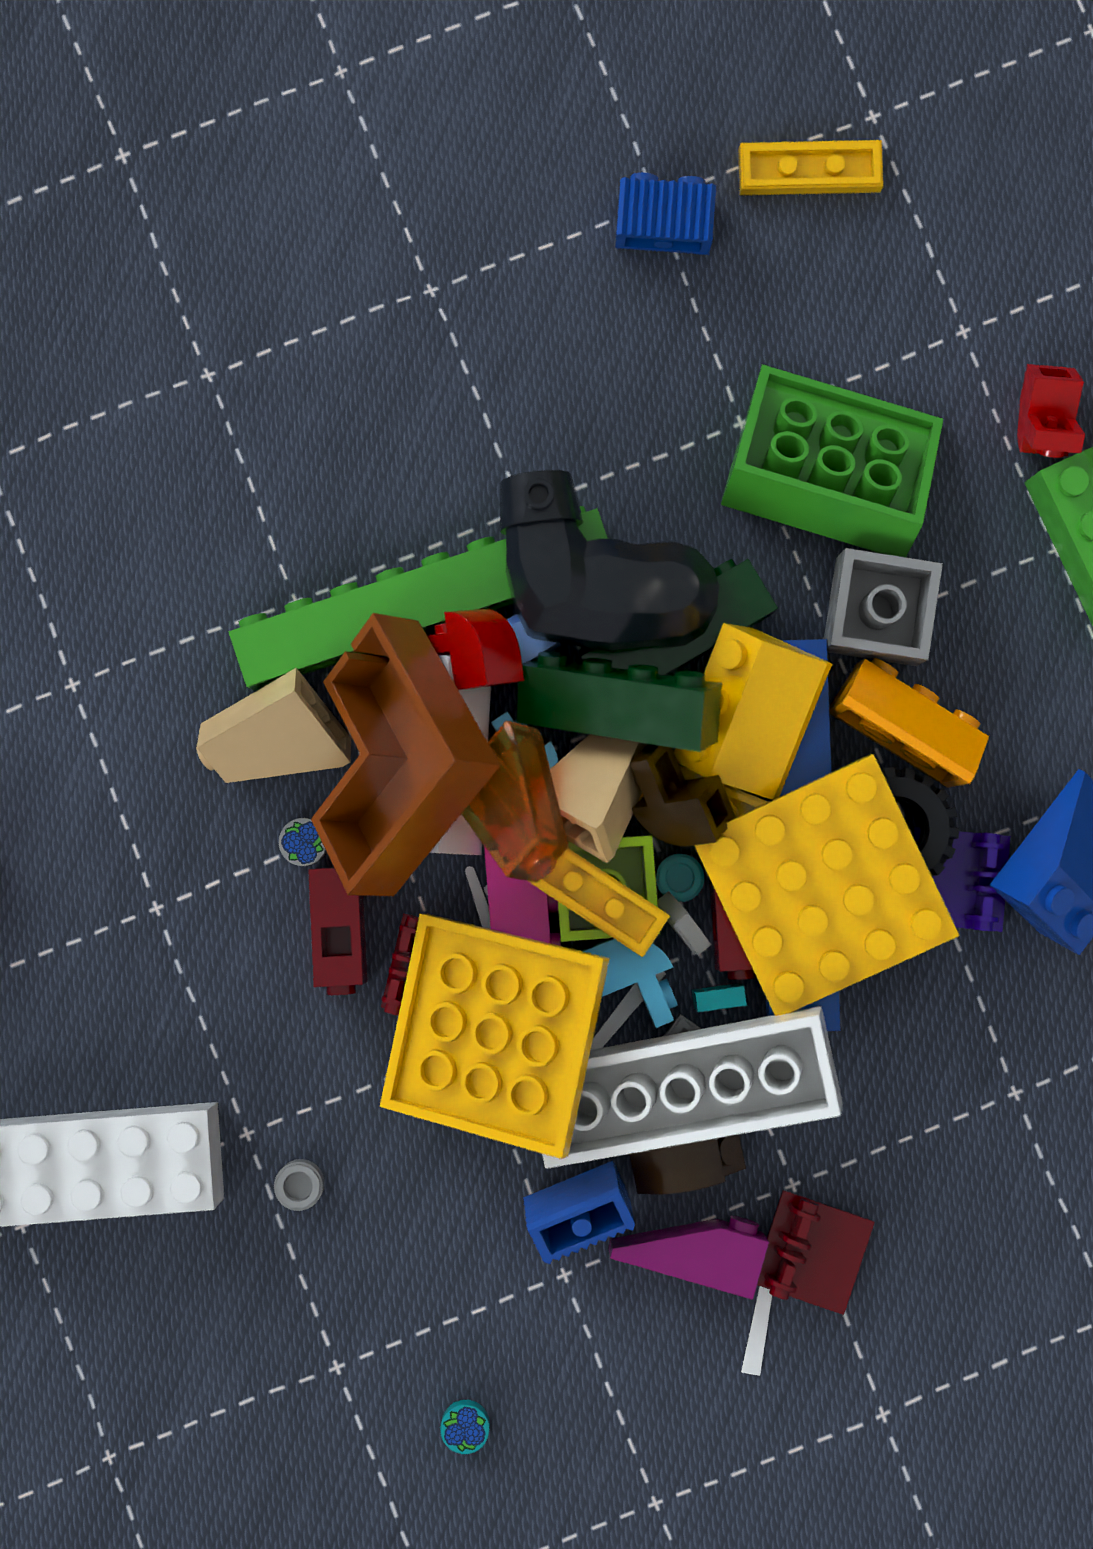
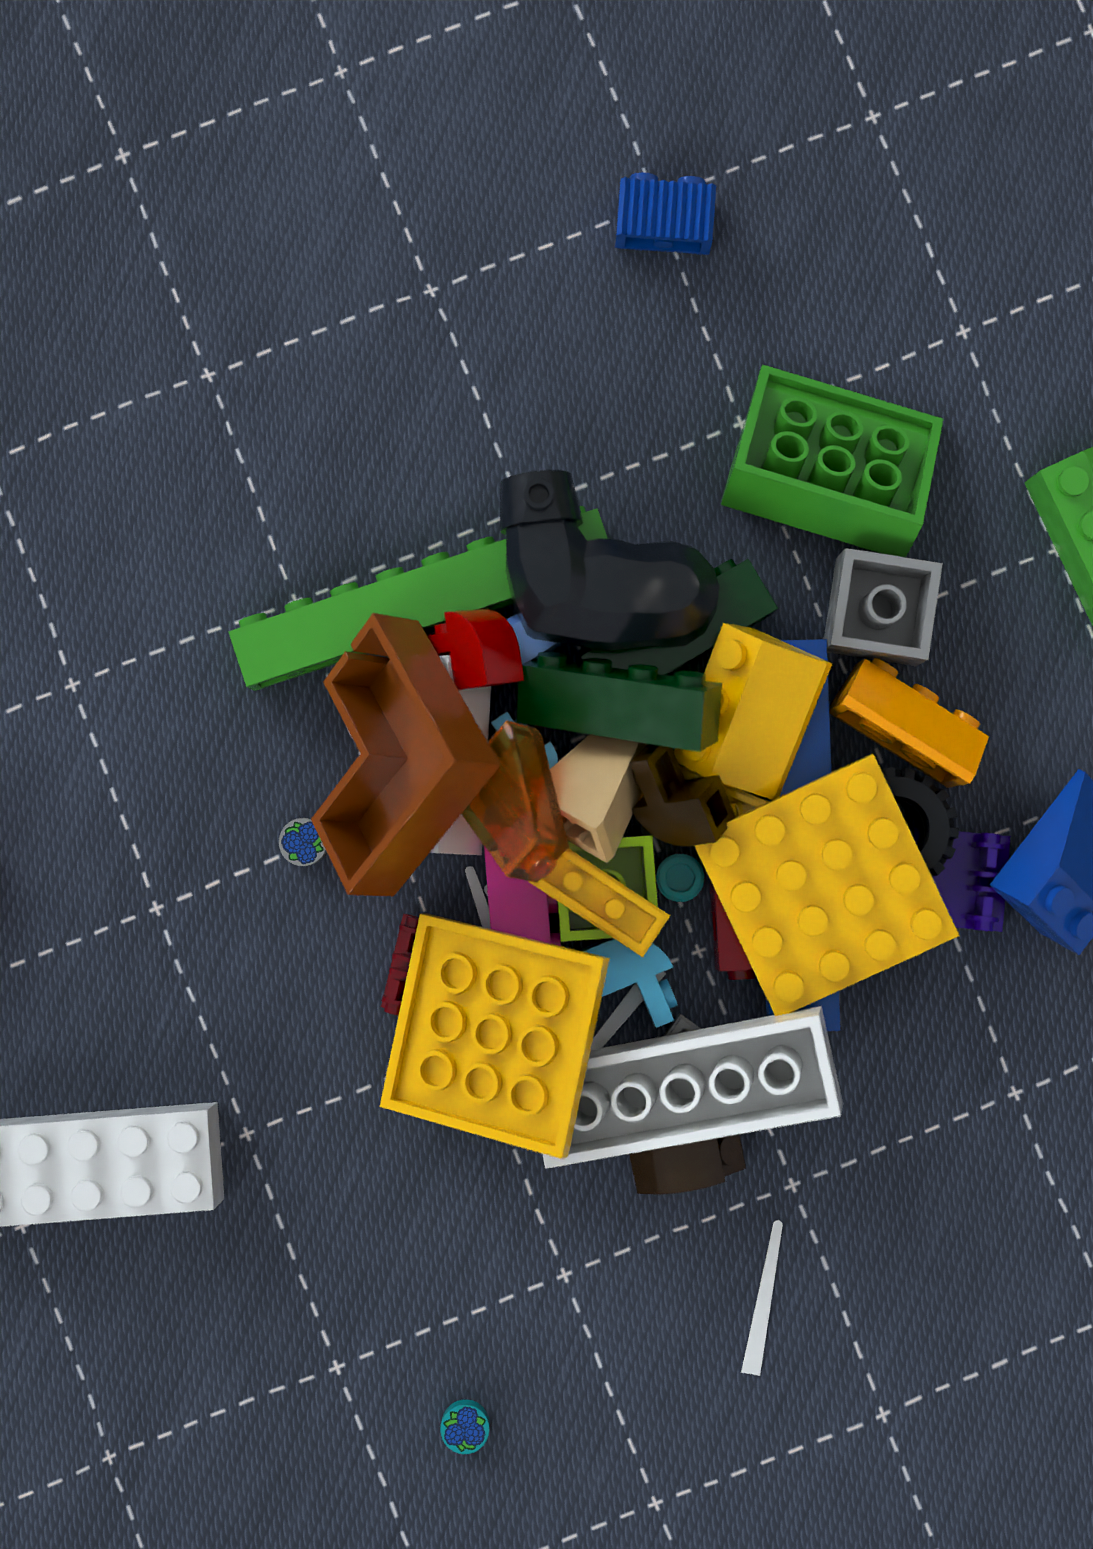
(274, 734): tan slope -> none
(299, 1185): light grey tile -> none
(336, 934): dark red brick -> none
(578, 1212): blue brick -> none
(683, 924): light grey tile -> none
(703, 1252): magenta slope -> none
(718, 997): teal tile -> none
(810, 167): yellow tile -> none
(814, 1252): dark red hinge -> none
(1050, 411): red brick -> none

